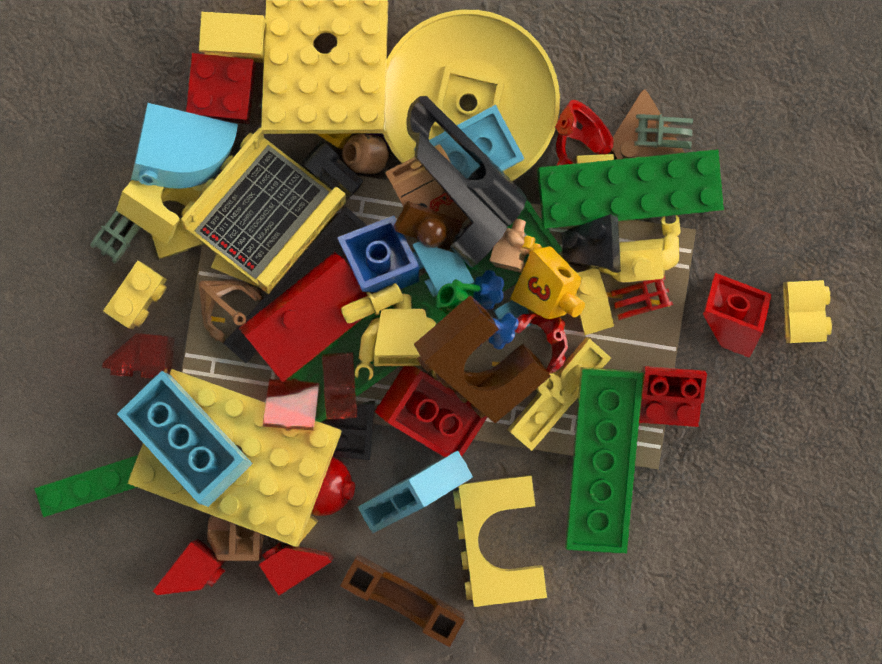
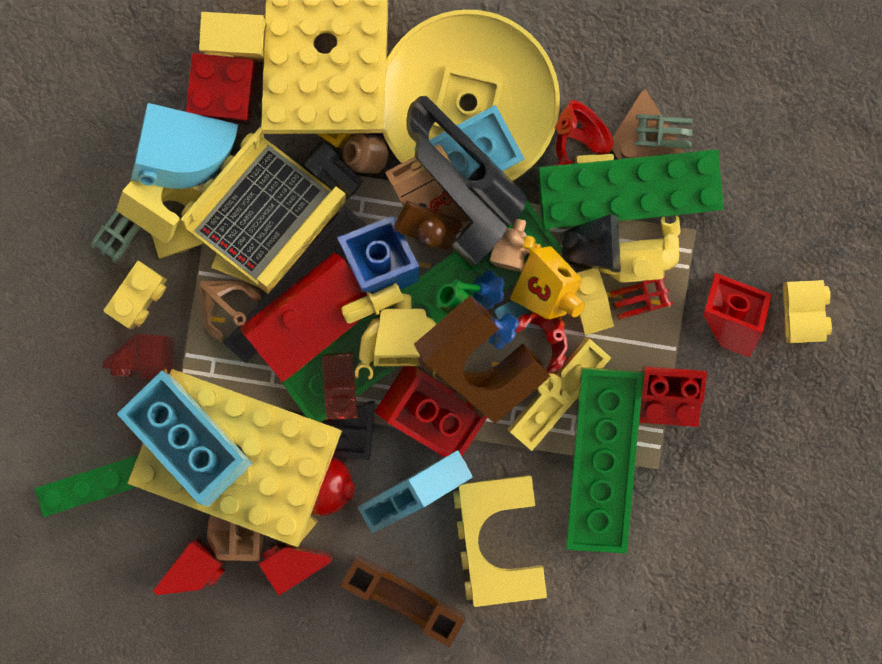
(291, 404): clear red piece -> none
(441, 267): medium azure slope -> none

